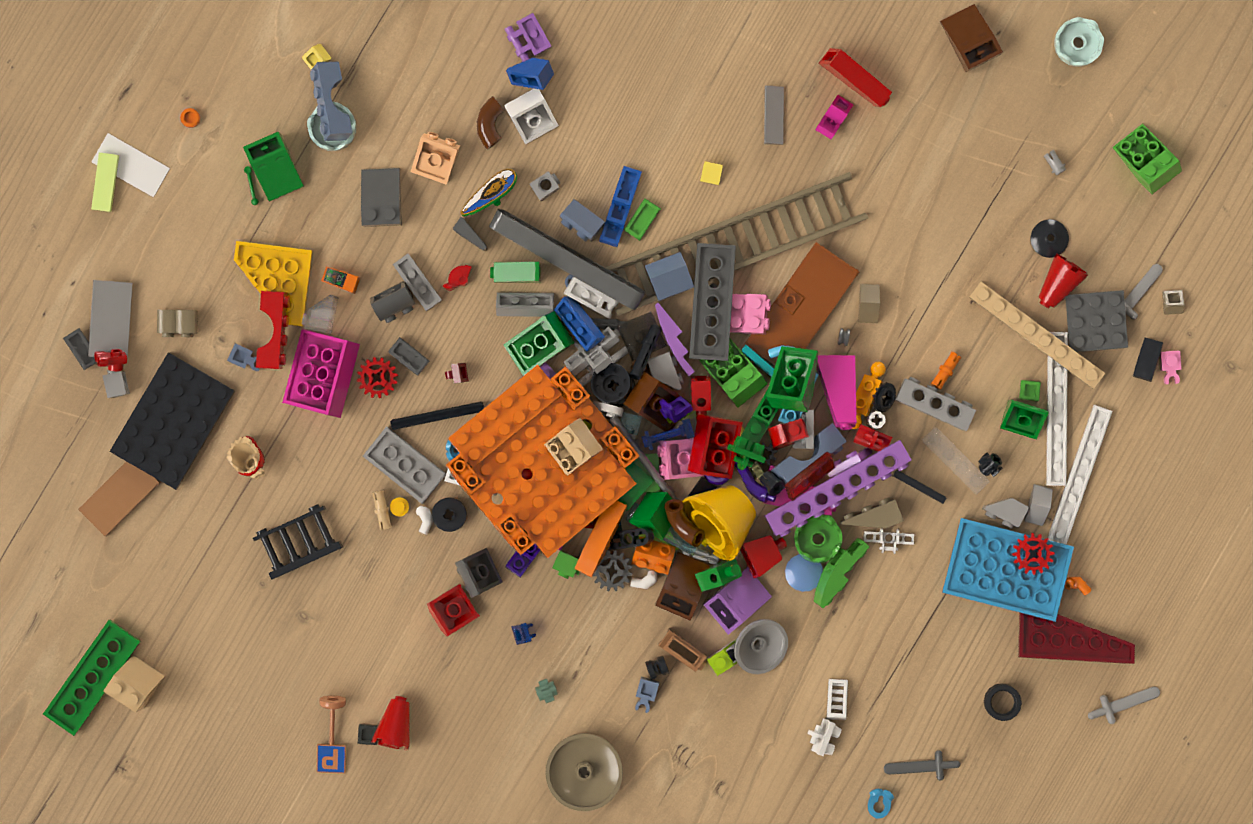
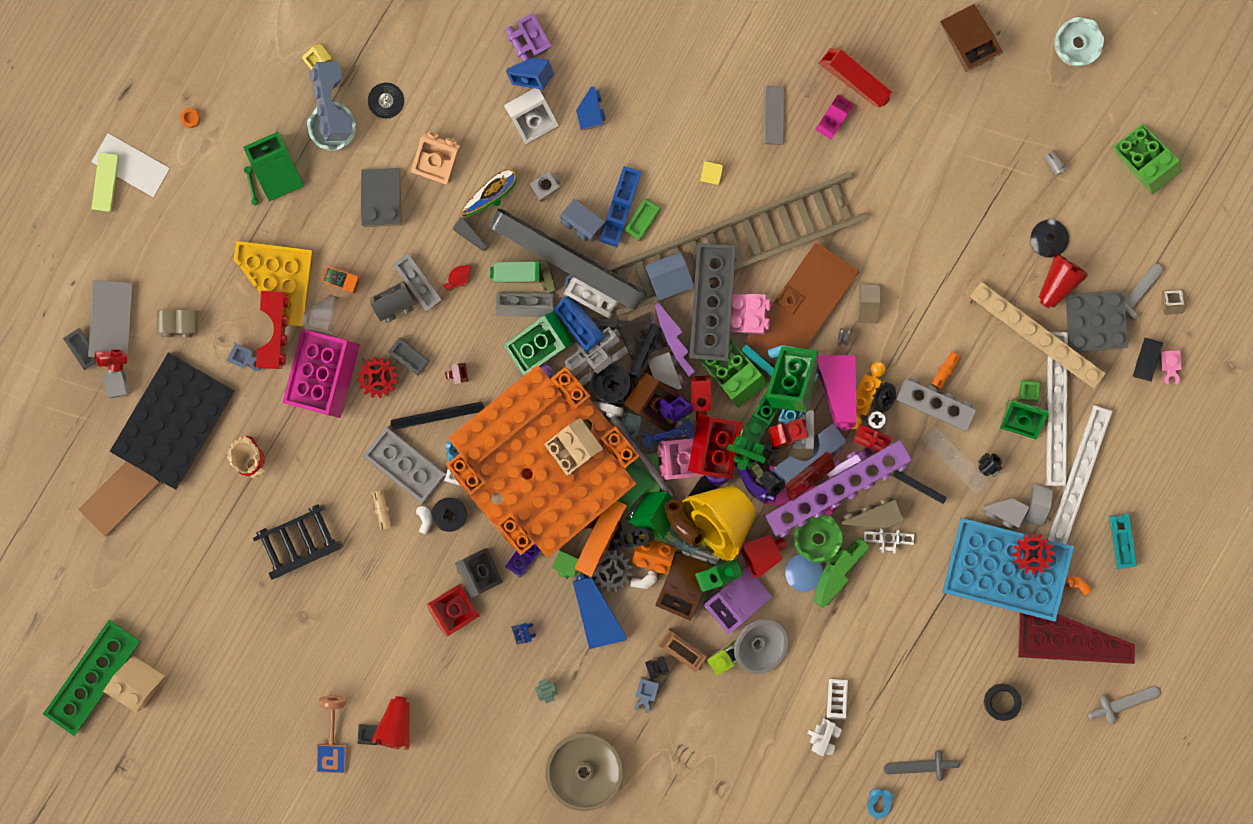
(385, 100): none -> black sticker
(399, 506): yellow plate -> none
(486, 123): reddish brown cylinder -> none
(548, 281): none -> olive plate
(588, 111): none -> blue slope
(597, 617): none -> blue slope
(1122, 541): none -> teal plate

